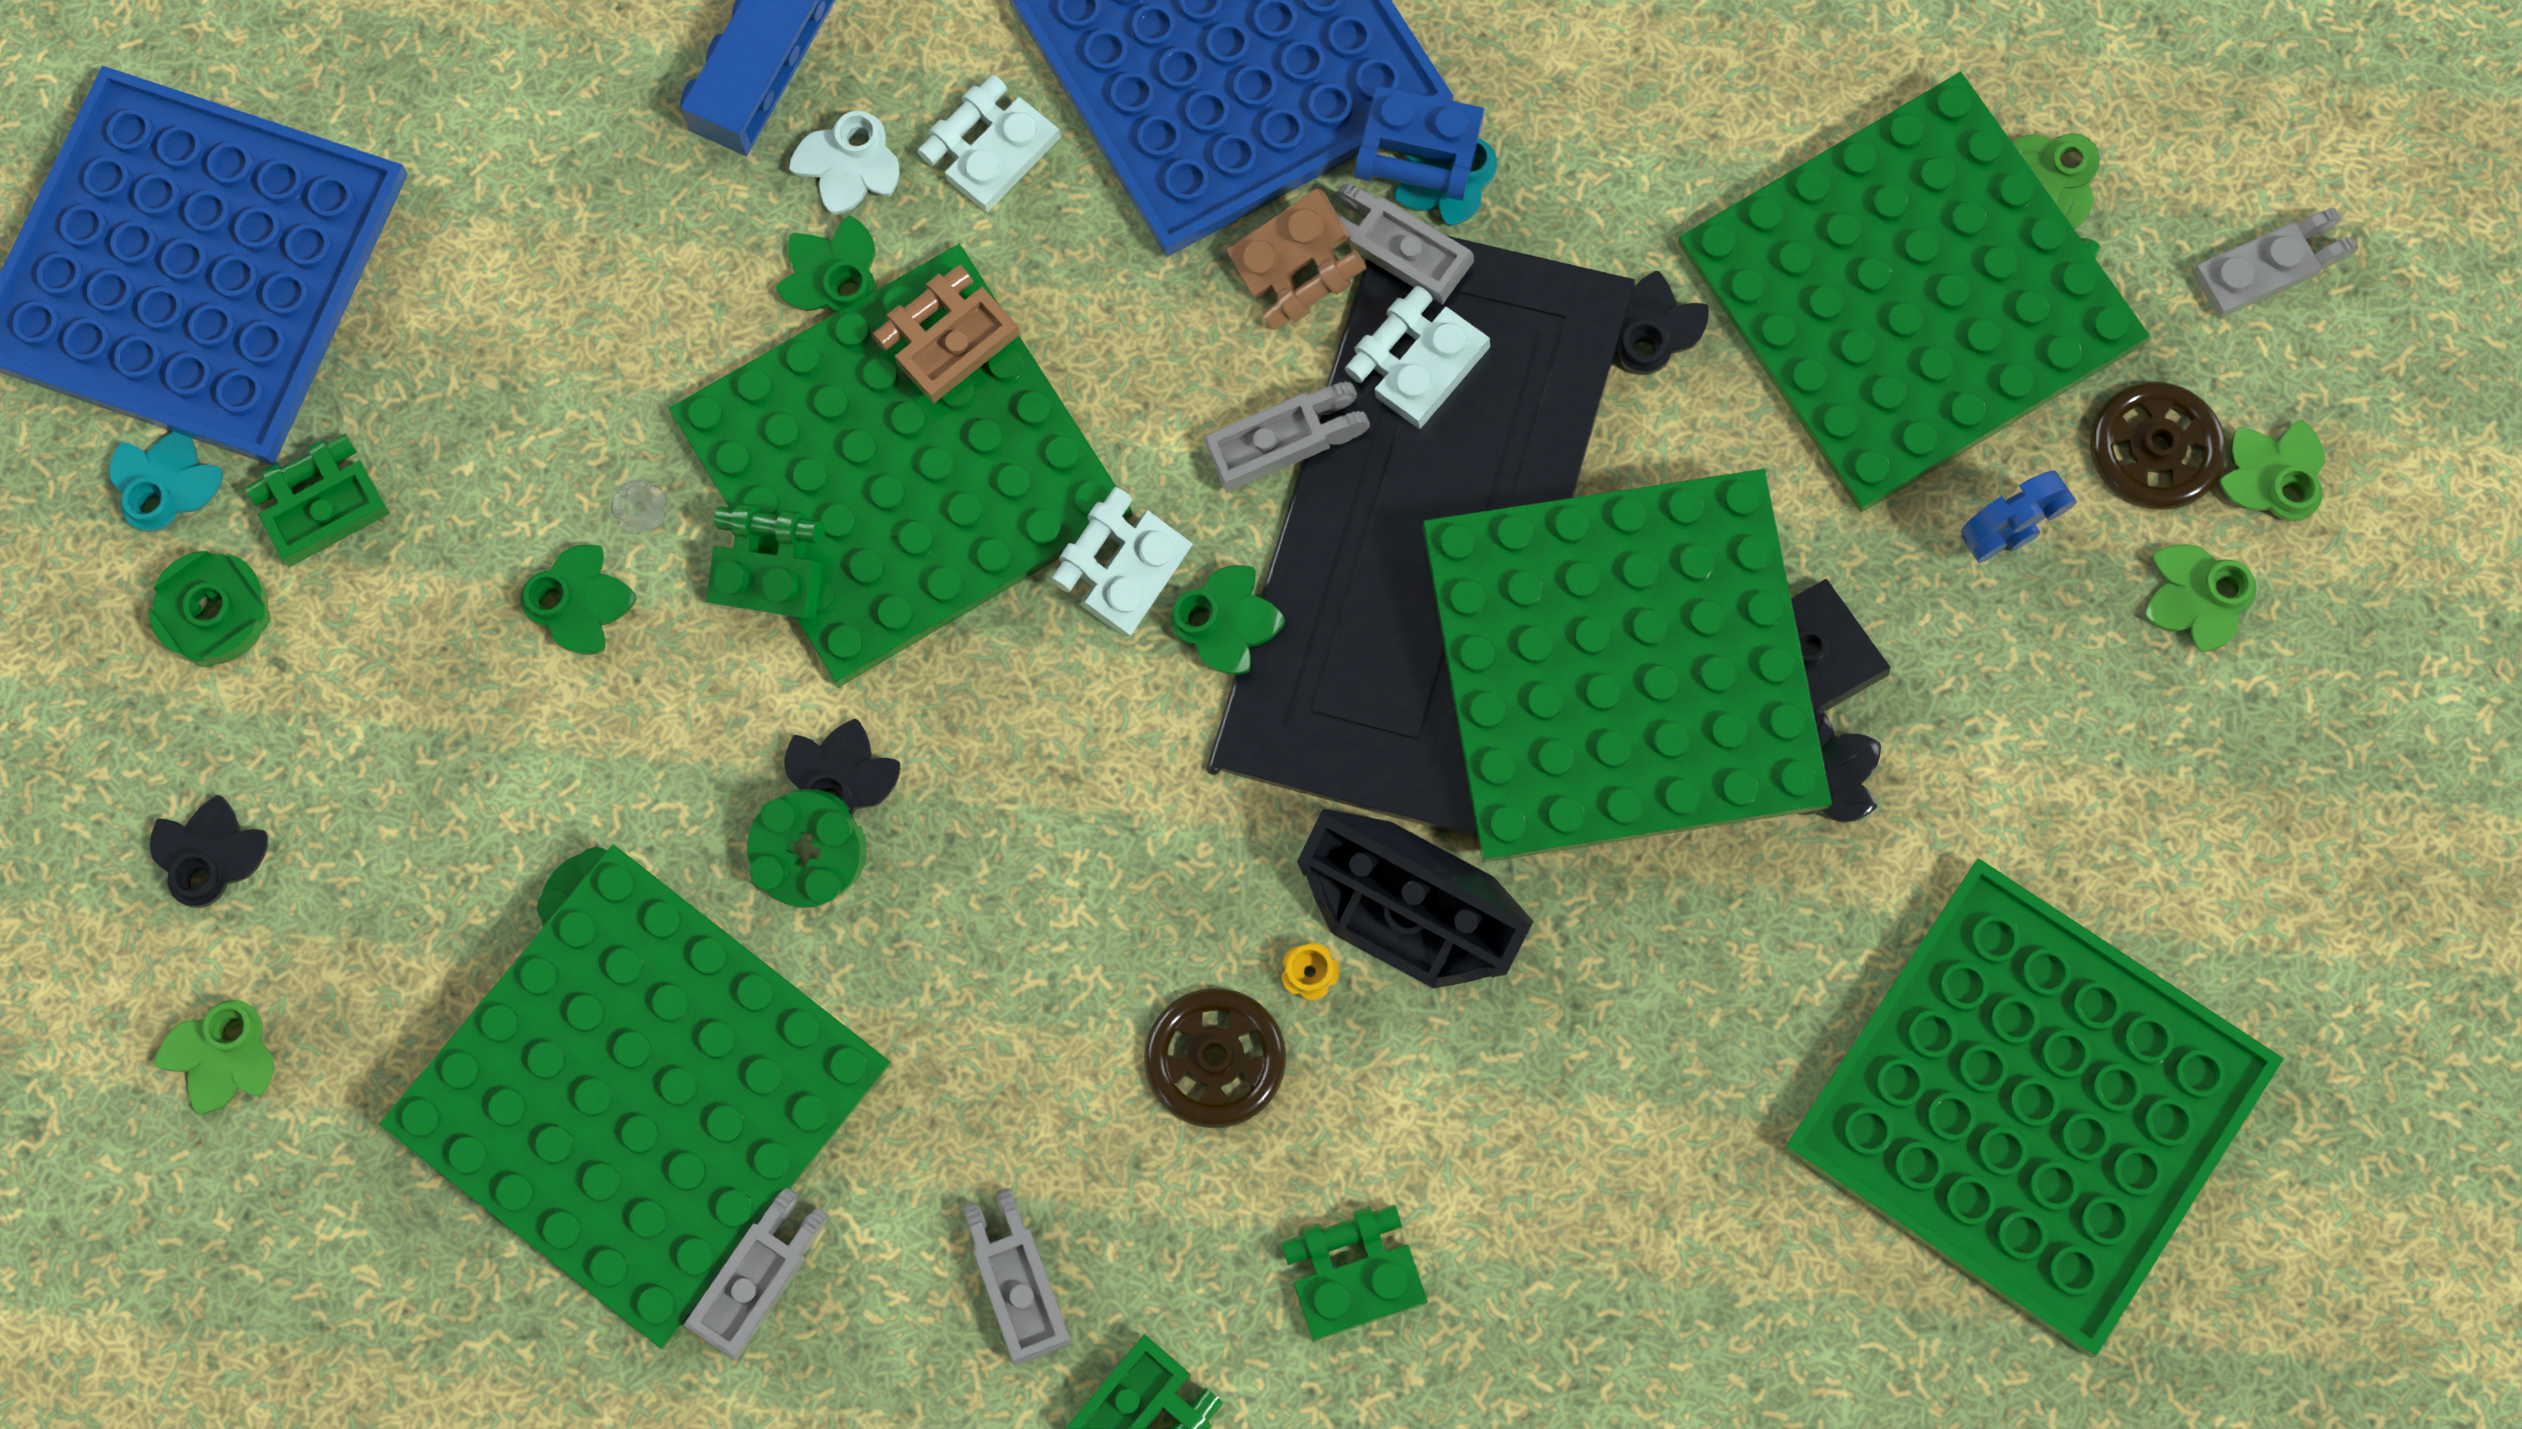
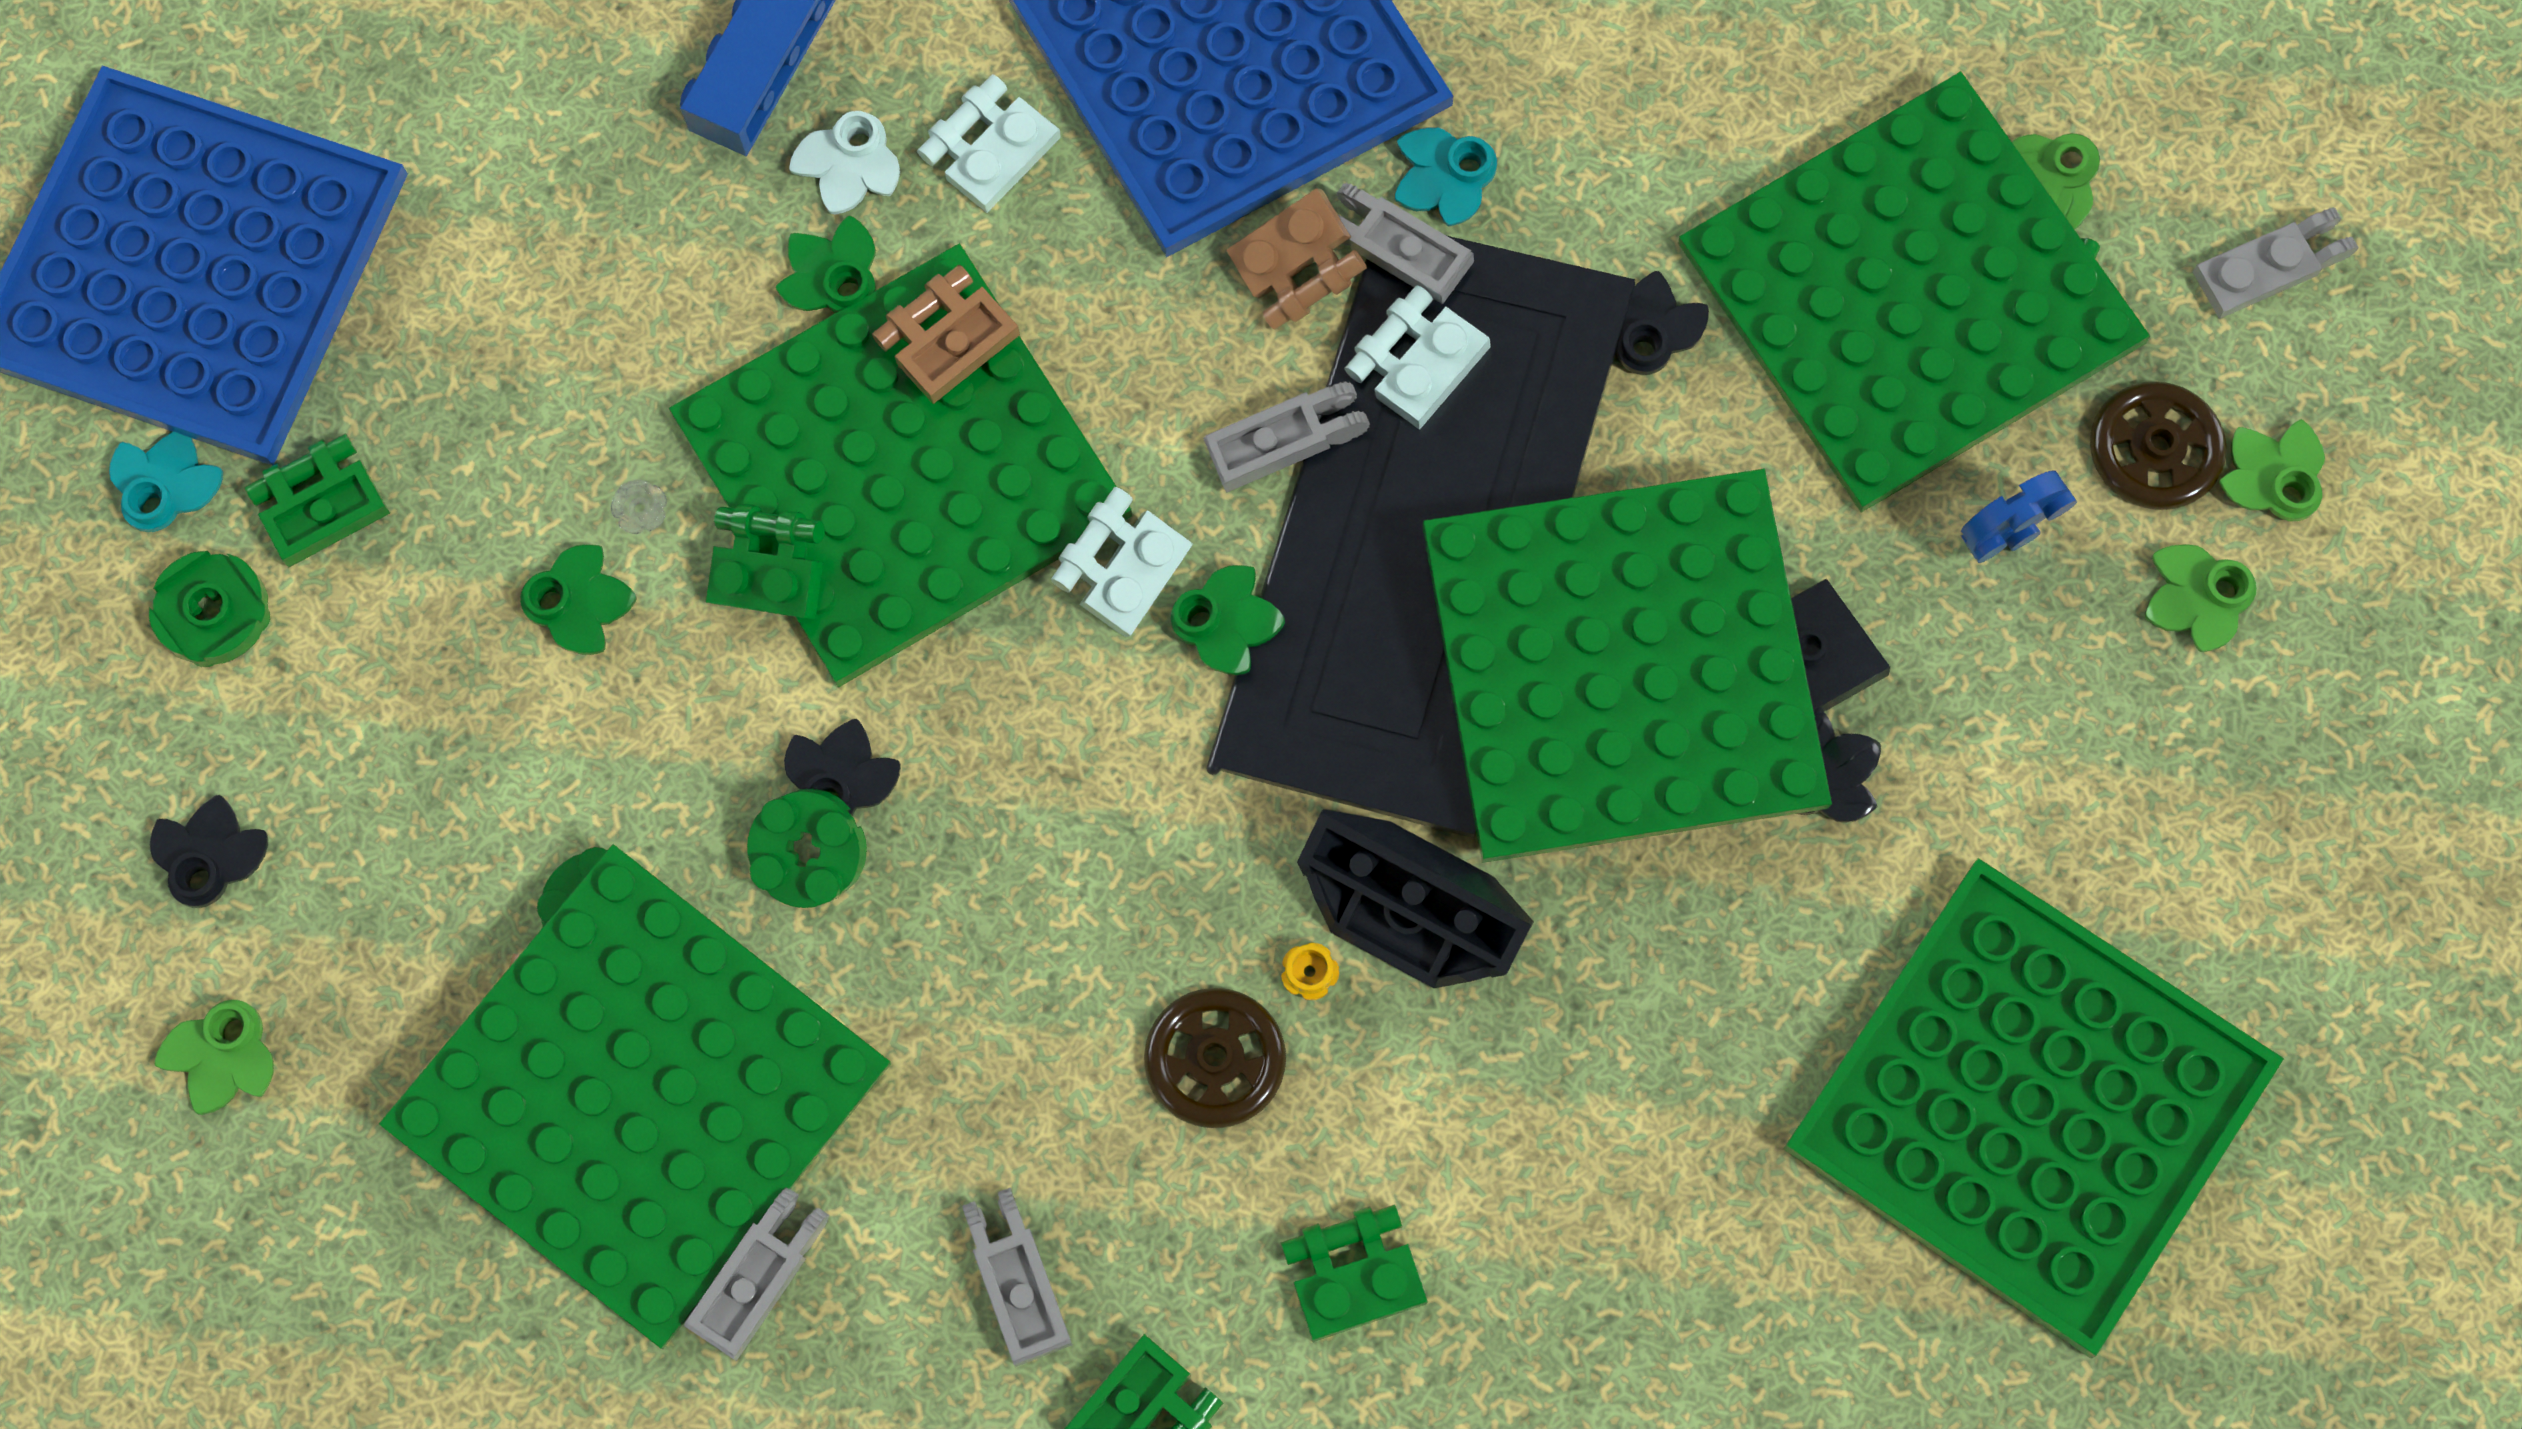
(1421, 128): blue plate -> none

